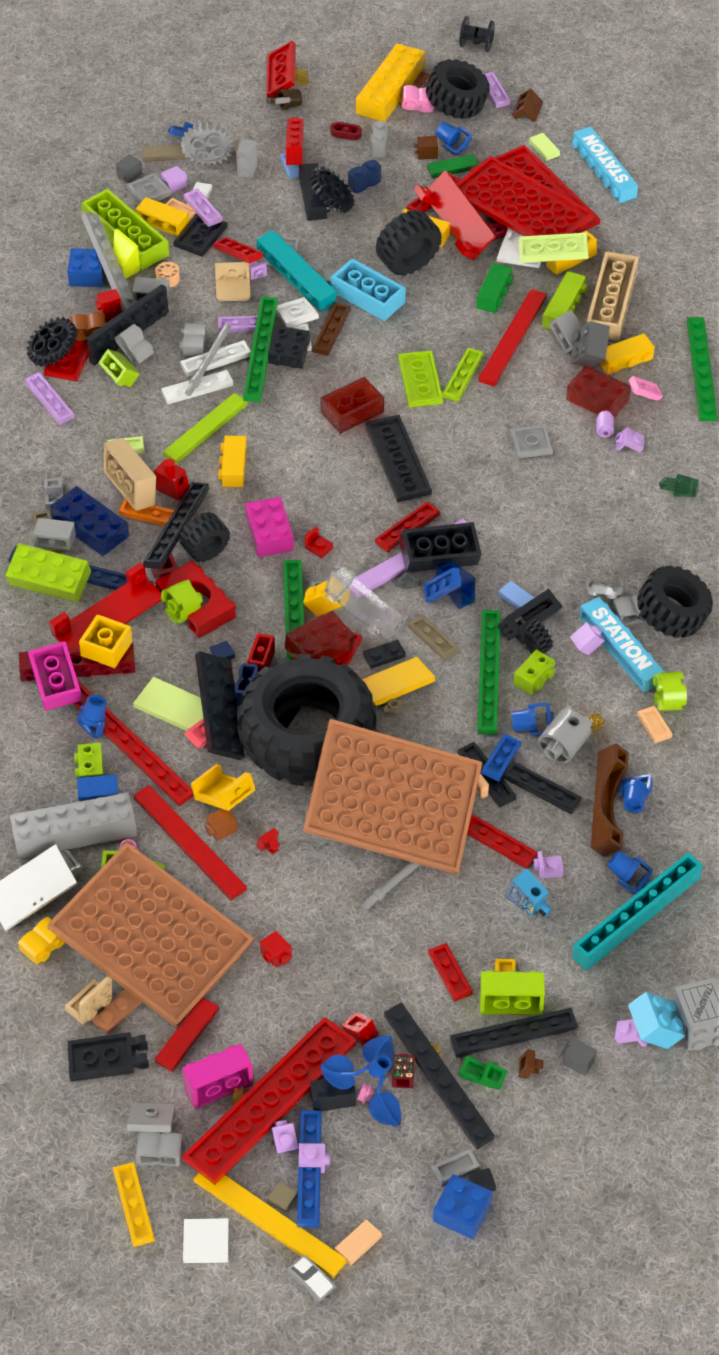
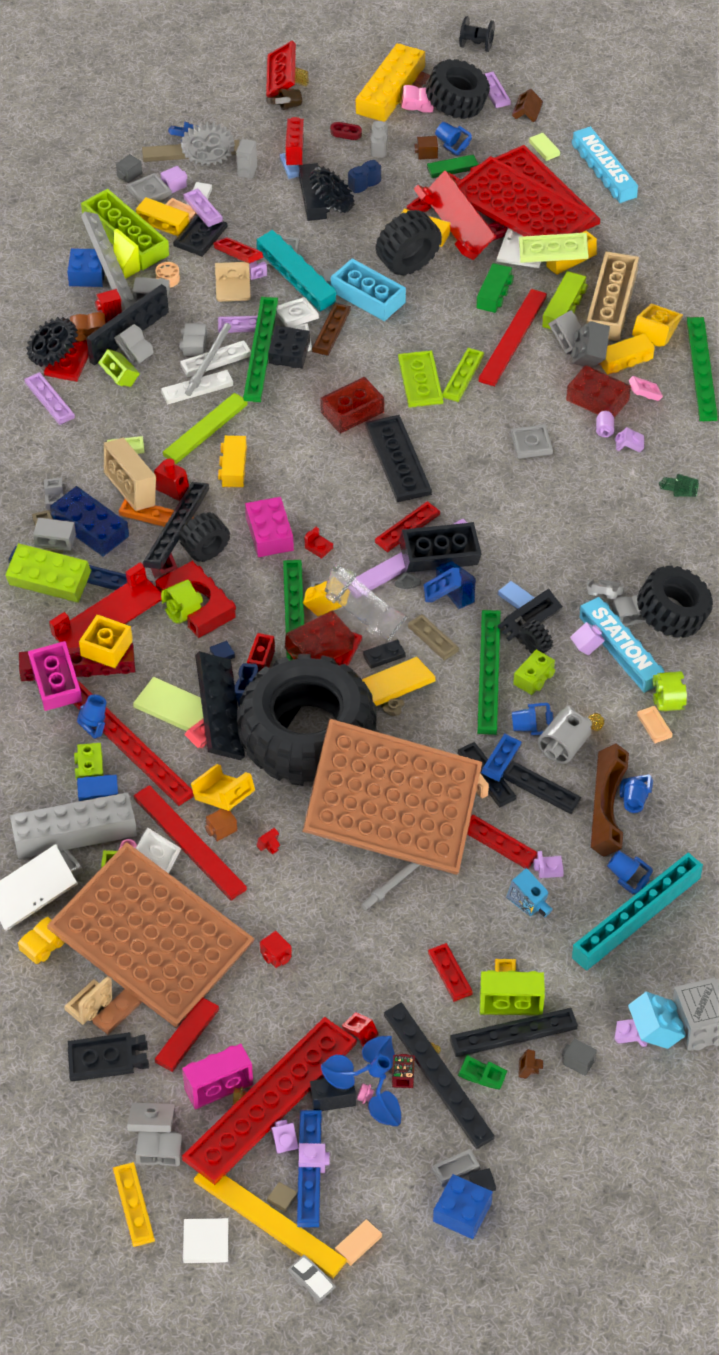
(158, 849): none -> white tile
(657, 324): none -> yellow slope

